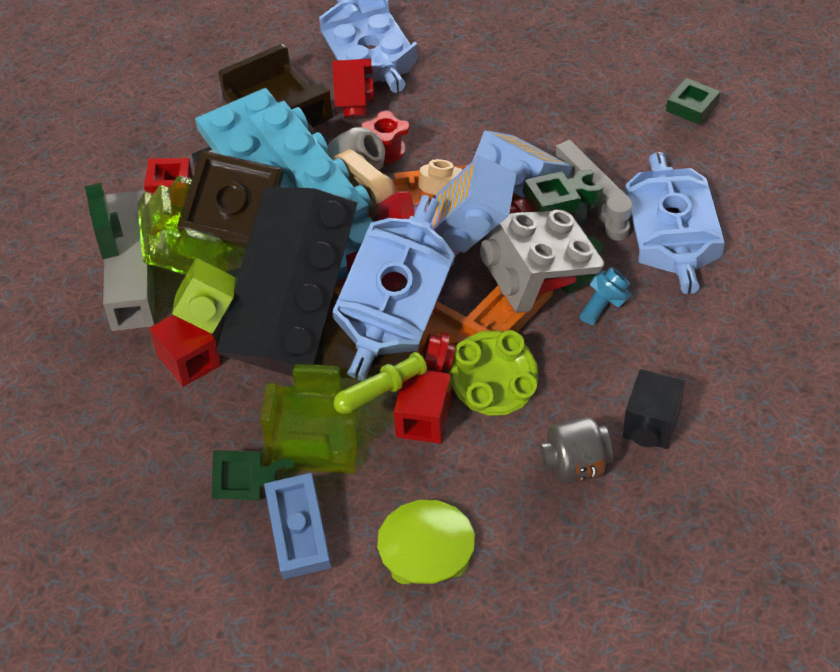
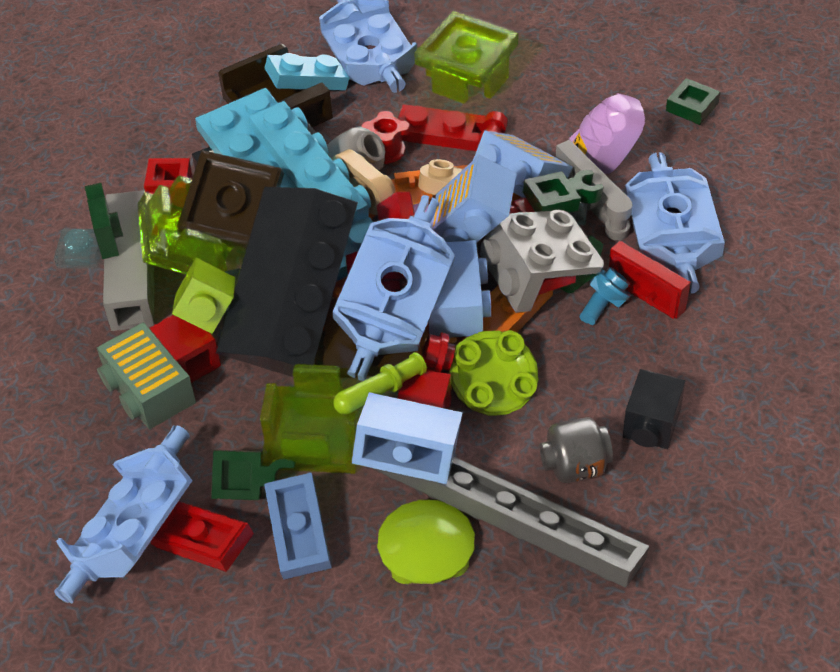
(77, 249): none -> clear light blue plate
(129, 517): none -> light blue plate
(145, 375): none -> sand green brick
(202, 536): none -> red plate
(304, 72): none -> medium azure plate
(352, 87): red brick -> none
(406, 438): none -> light blue brick
(449, 128): none -> red plate
(461, 302): none -> light blue brick
(466, 53): none -> clear neon green panel
(536, 521): none -> dark grey plate
(610, 131): none -> lavender piece
(651, 280): none -> red plate

